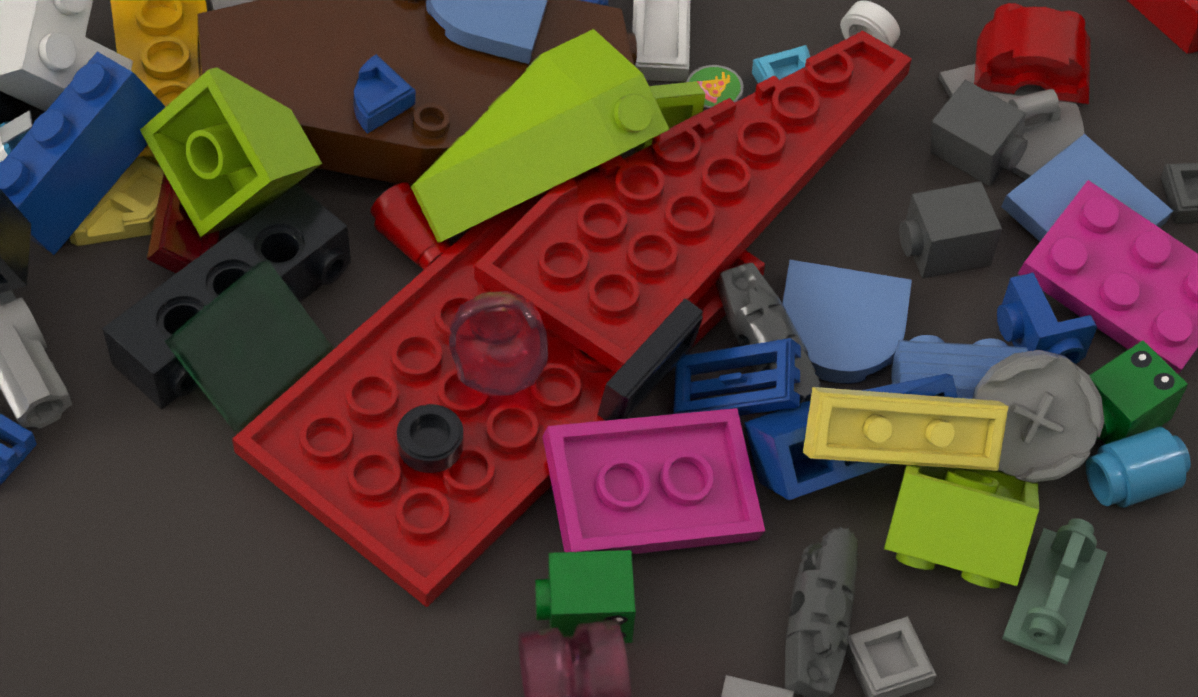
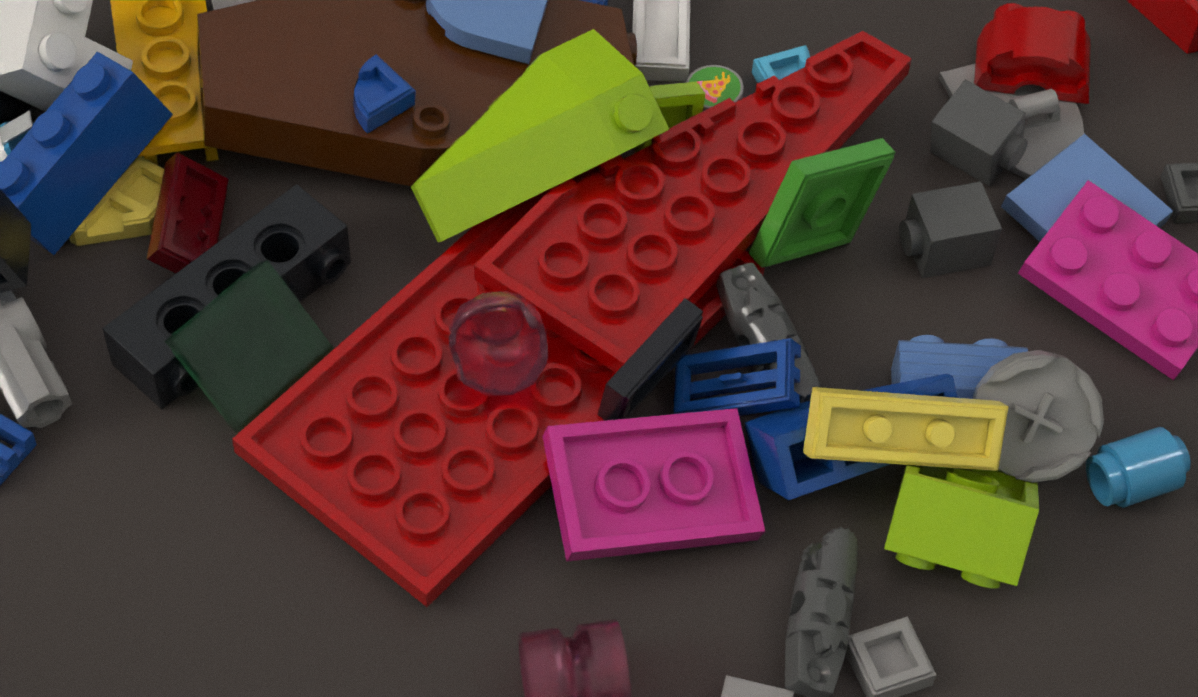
(228, 150): lime slope -> none
(405, 225): red cone -> none
(430, 438): black tile -> none
(587, 590): green brick -> none
(821, 202): none -> bright green tile
(846, 318): medium blue tile -> none
(873, 20): white tile -> none
(1030, 322): blue bracket -> none
(1056, 591): sand green hinge -> none
(1137, 392): green brick -> none

